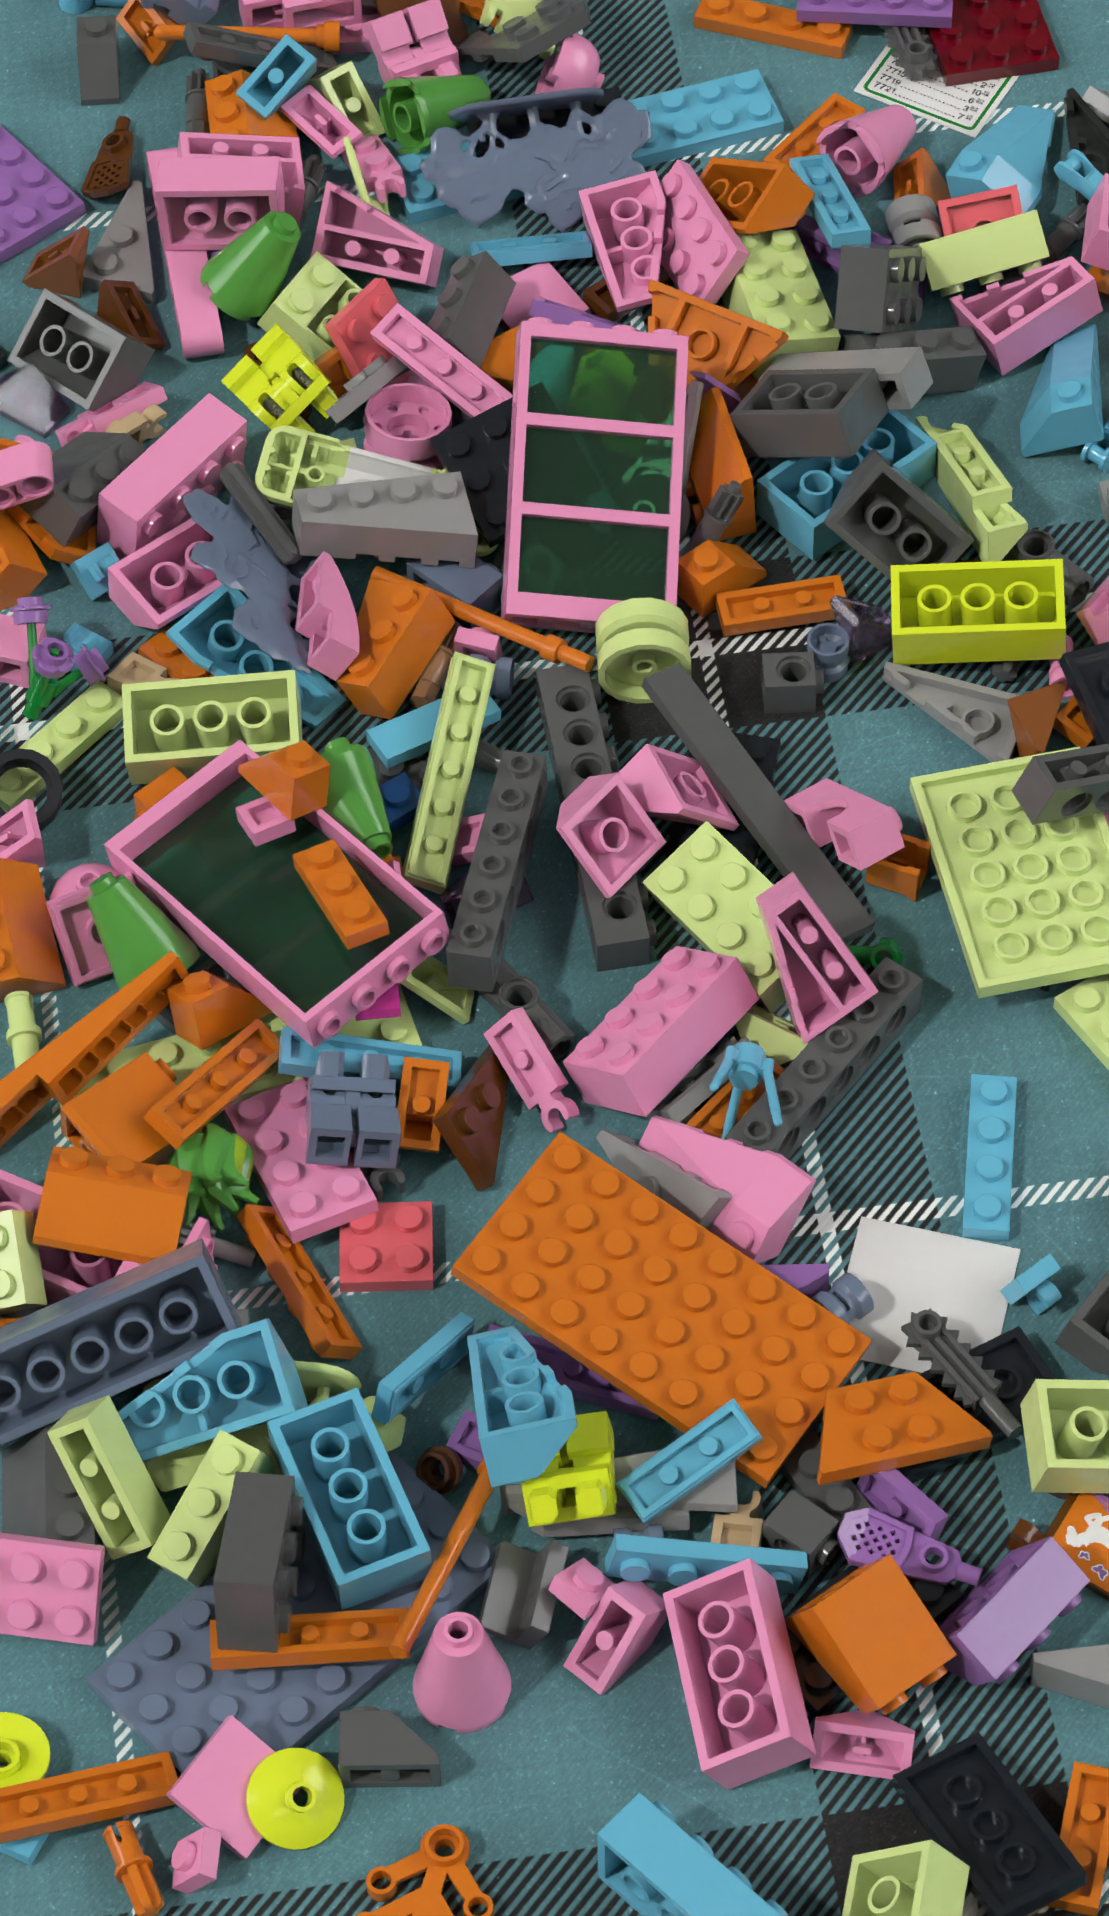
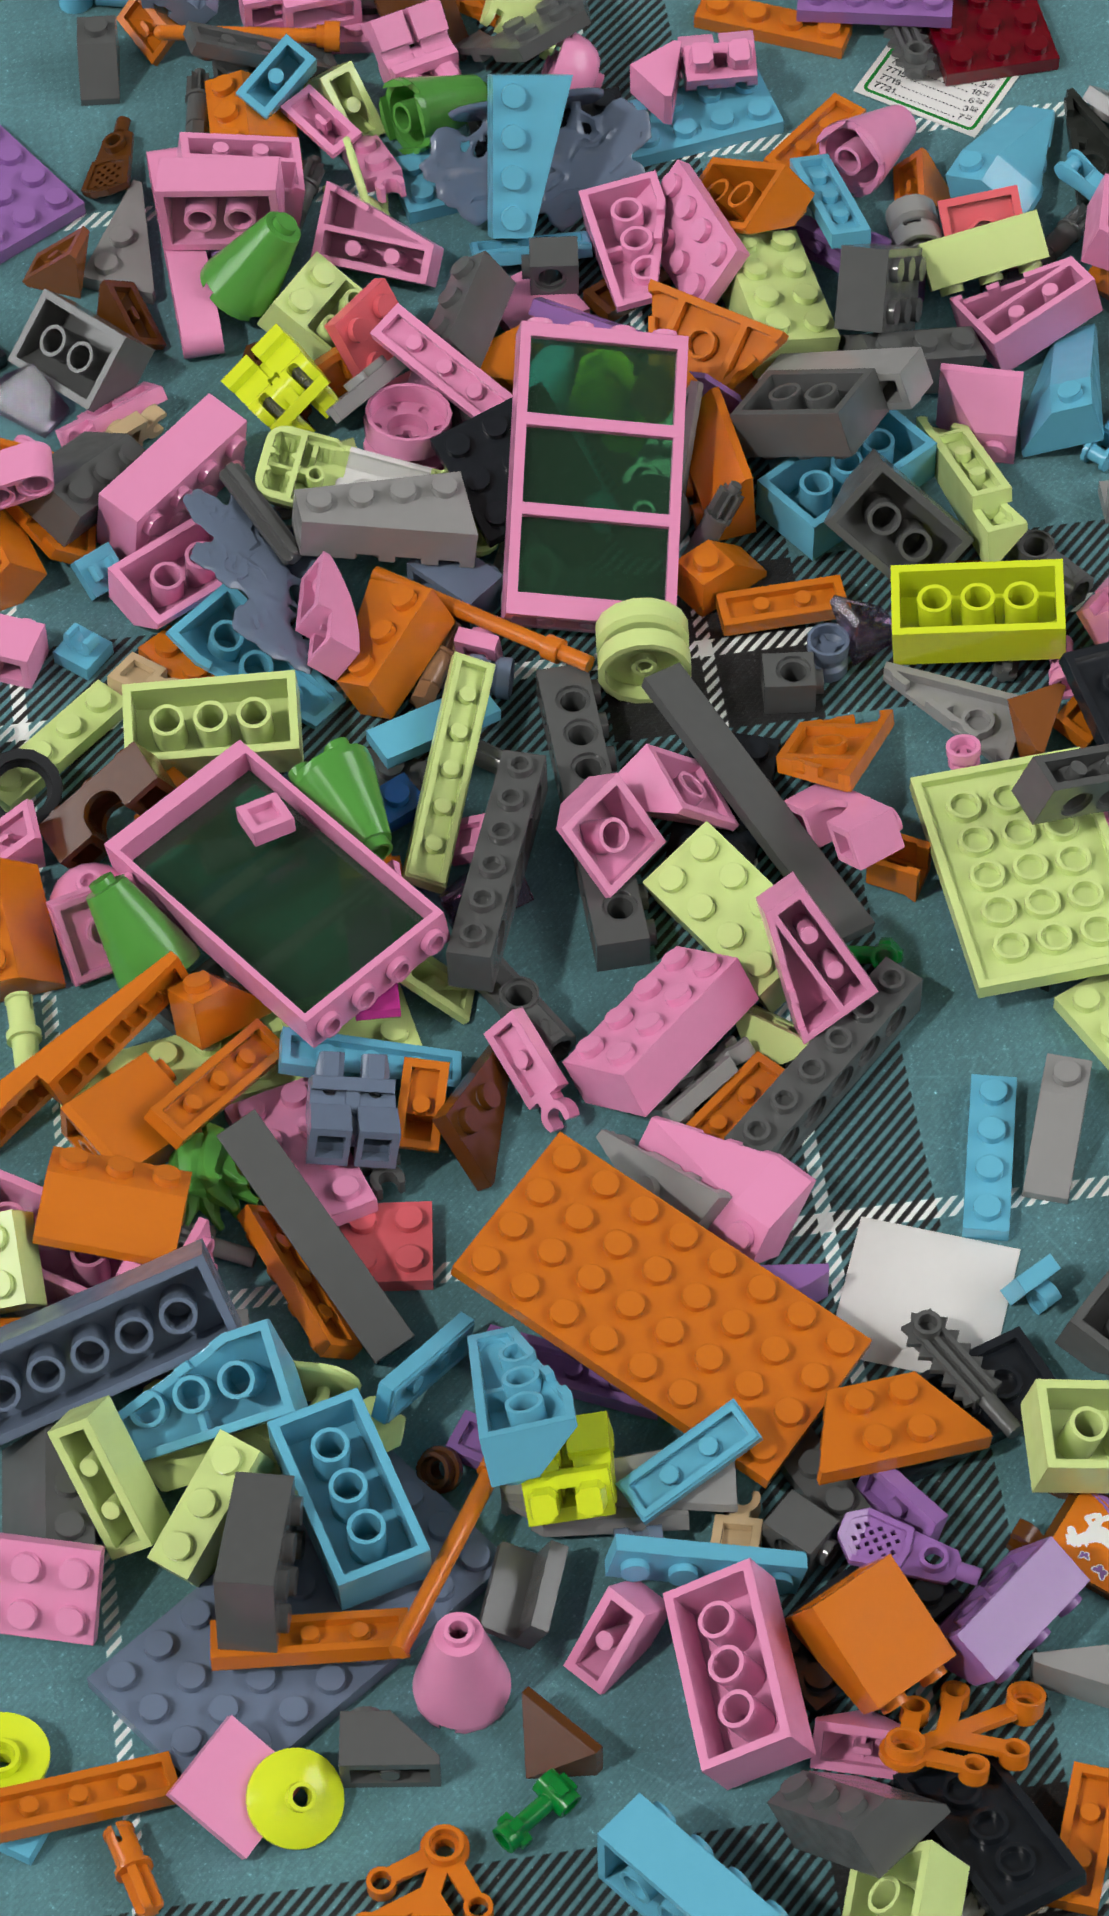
(52, 659): medium lavender plant -> none
(79, 825): none -> reddish brown arch
(196, 1860): bright pink plate -> none
(290, 778): orange slope -> none
(316, 1237): none -> dark grey slope
(340, 894): orange plate -> none
(522, 138): none -> medium azure wedge
(552, 265): none -> dark grey brick
(554, 1794): none -> green bar
(556, 1741): none -> reddish brown slope
(580, 1587): bright pink plate -> none
(656, 80): none -> bright pink slope
(718, 63): none -> bright pink hips
(745, 1068): medium azure plant -> none
(833, 749): none -> orange wing
(846, 1299): sand blue wheel -> none
(853, 1819): none -> dark grey slope
(910, 1750): none -> orange plant
(963, 751): none -> bright pink pin
(985, 402): none -> bright pink slope
(1057, 1128): none -> light grey slope

